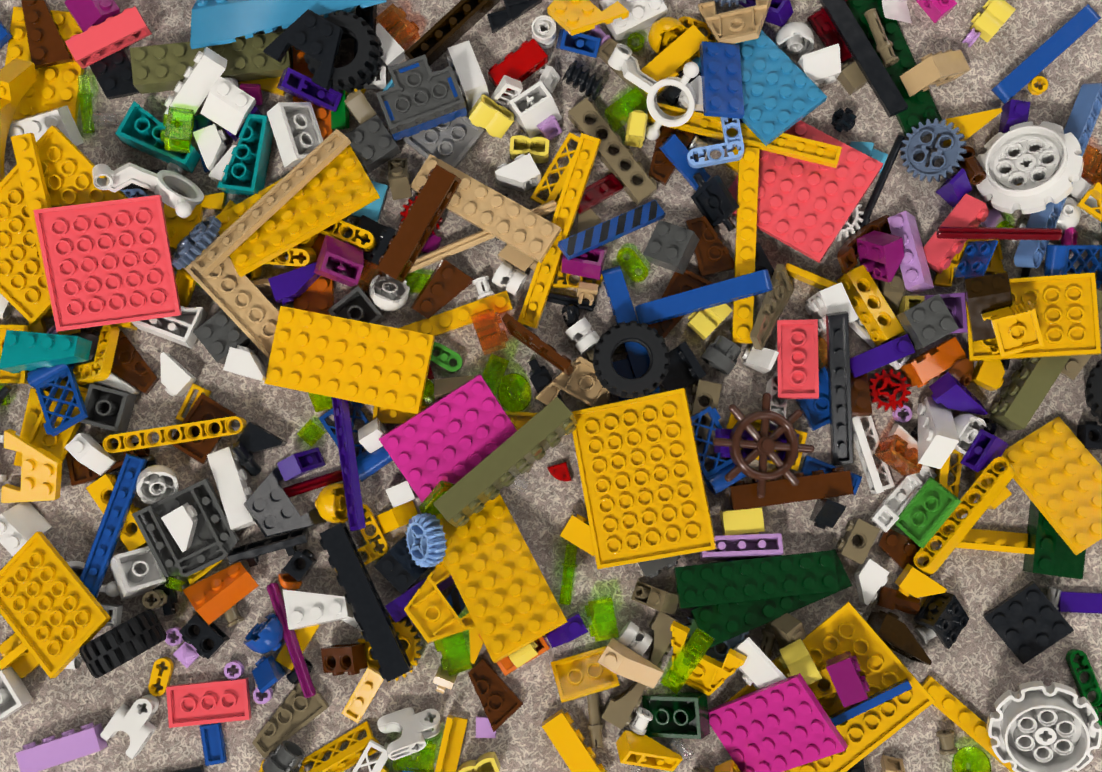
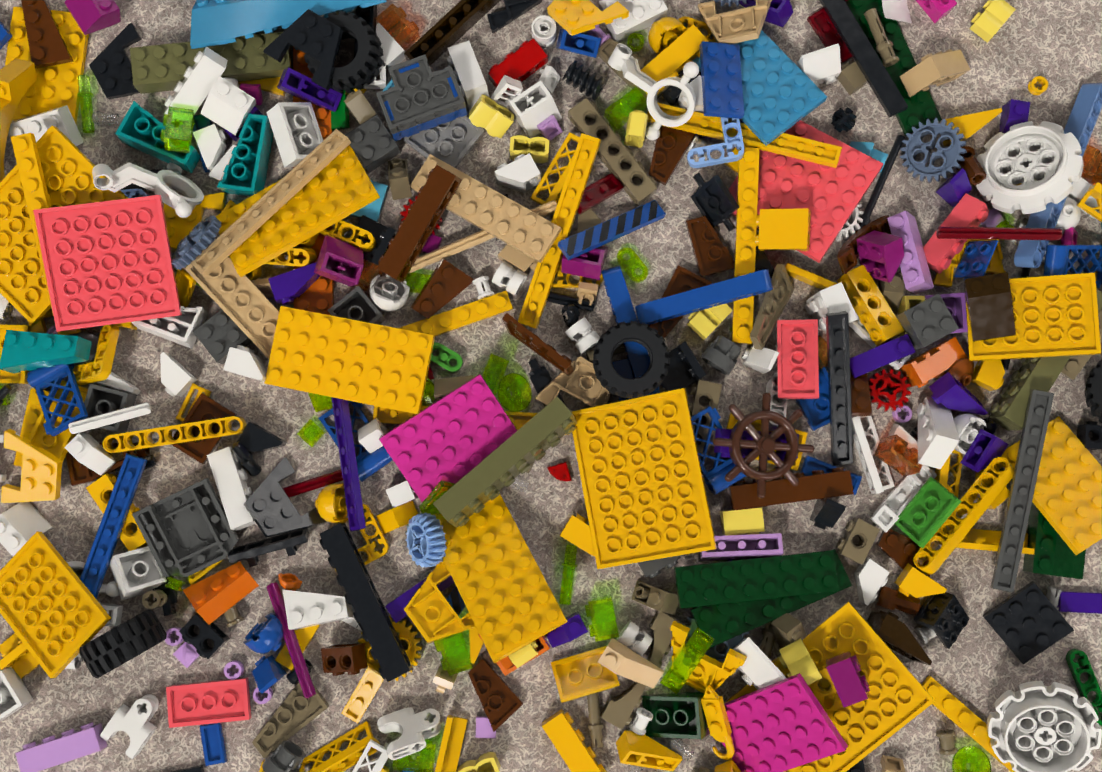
(108, 37): coral brick -> none
(109, 418): none -> white axle
(131, 366): reddish brown wing -> none
(156, 483): white cylinder -> none
(156, 676): yellow beam -> none
(182, 525): white slope -> none
(294, 570): black brick -> none
(301, 464): dark purple slope -> none
(399, 567): black slope -> none
(488, 330): clear orange brick -> none
(671, 246): dark grey brick -> none
(677, 154): blue tile -> none
(718, 722): none -> yellow plate
(783, 229): none -> yellow panel
(796, 37): white cylinder -> none
(872, 701): blue tile -> none
(971, 37): lavender bush -> none
(1015, 329): yellow piece -> none
(1022, 490): none -> dark grey plate
(1046, 54): blue beam -> none

